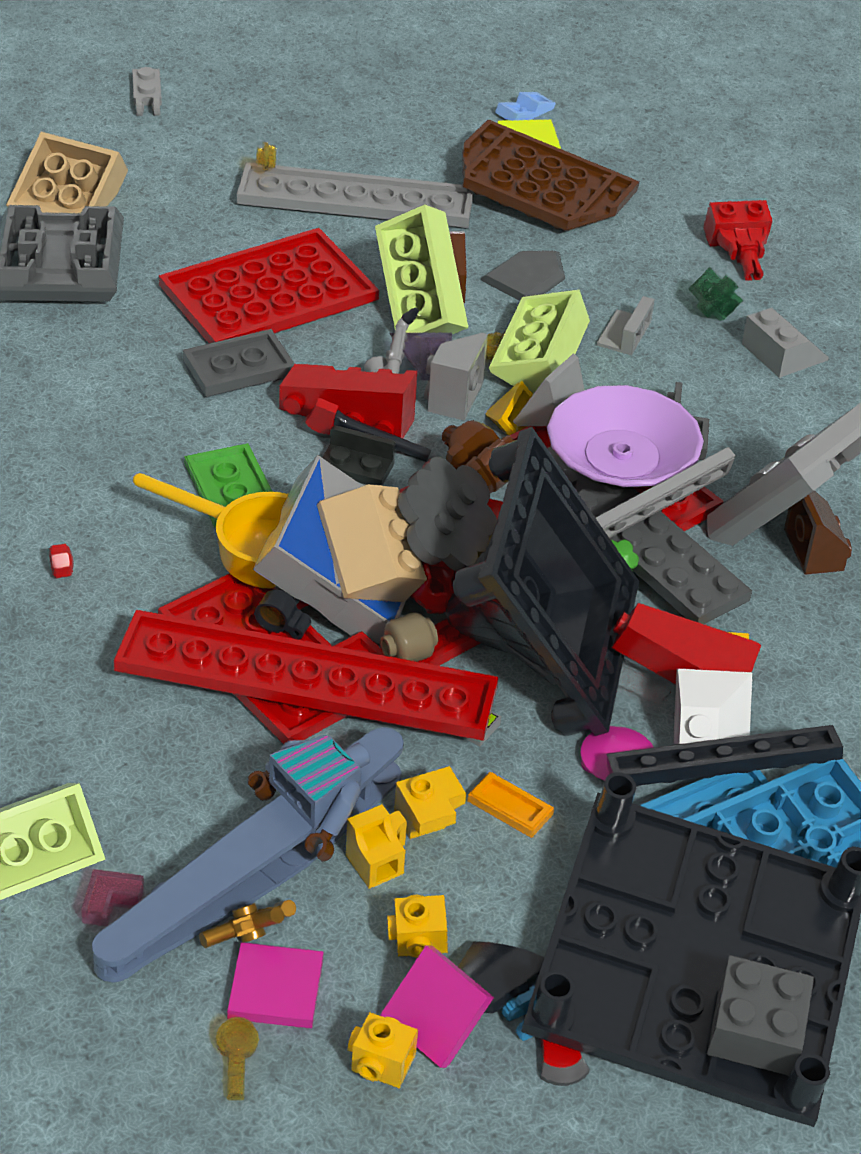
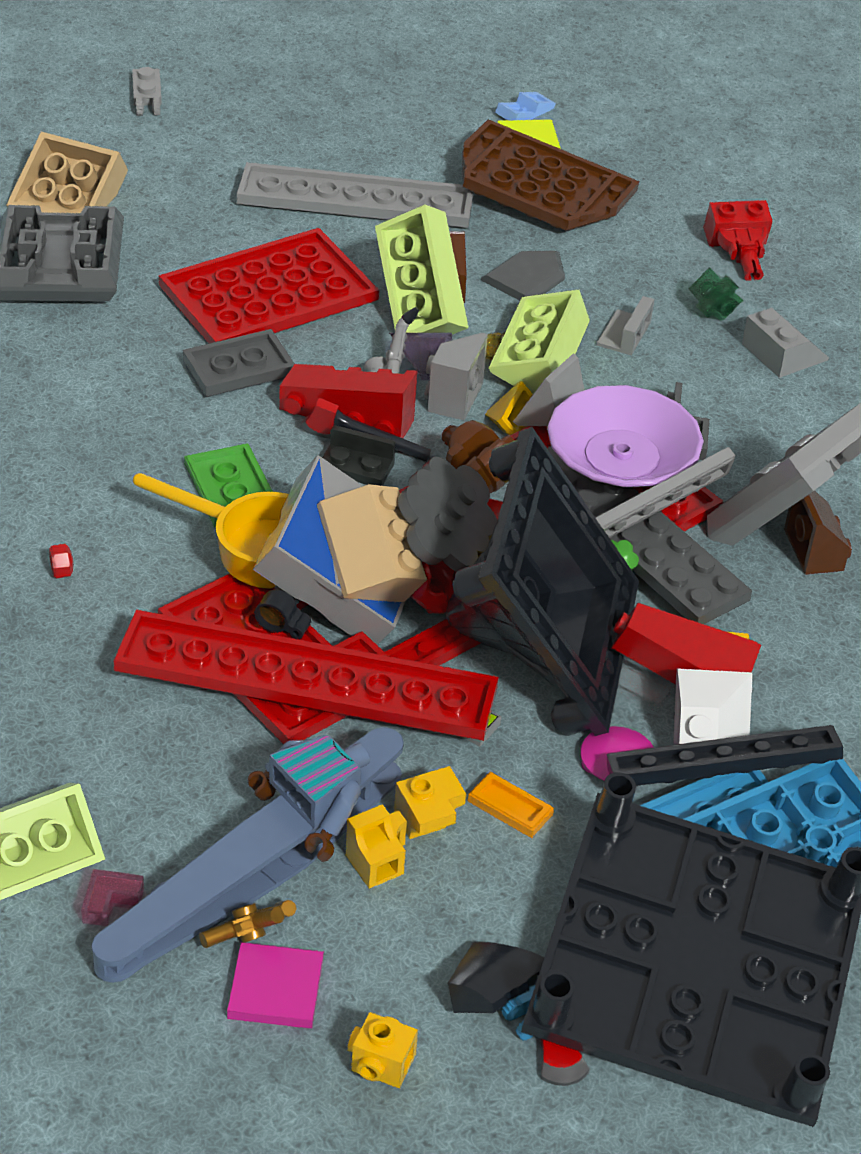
(237, 1041): clear yellow plate -> none
(266, 156): clear yellow plate -> none
(409, 637): dark tan head -> none
(418, 923): yellow brick -> none
(438, 1003): dark pink tile -> none
(760, 1015): dark grey brick -> none

